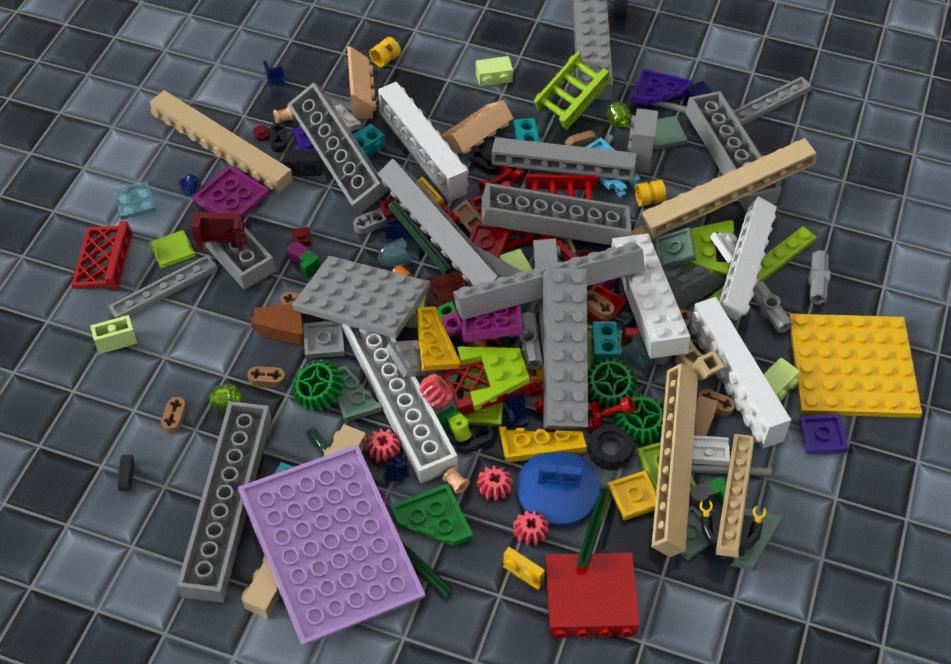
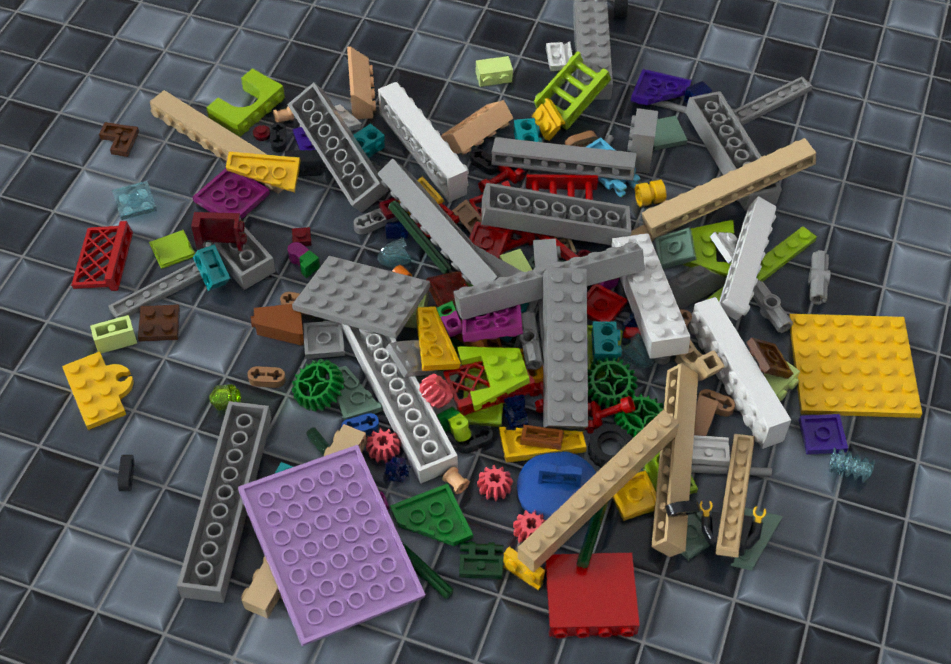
(98, 388): none -> yellow plate
(122, 135): none -> reddish brown plate
(159, 323): none -> reddish brown plate
(177, 416): medium nougat beam -> none
(189, 184): clear blue gear -> none
(211, 267): none -> teal brick
(241, 119): none -> lime arch
(269, 169): none -> yellow wing
(274, 75): clear blue panel -> none
(360, 423): none -> blue beam
(385, 52): yellow wheel -> none
(481, 566): none -> dark green plate
(541, 439): none -> dark orange tile
(548, 119): none -> yellow plate
(558, 55): none -> white plate
(597, 491): none -> tan brick
(598, 305): medium nougat beam -> none
(619, 114): clear neon green head -> none
(682, 508): none -> black beam
(708, 491): leg -> none
(769, 358): none -> reddish brown plate
(850, 465): none -> clear light blue piece

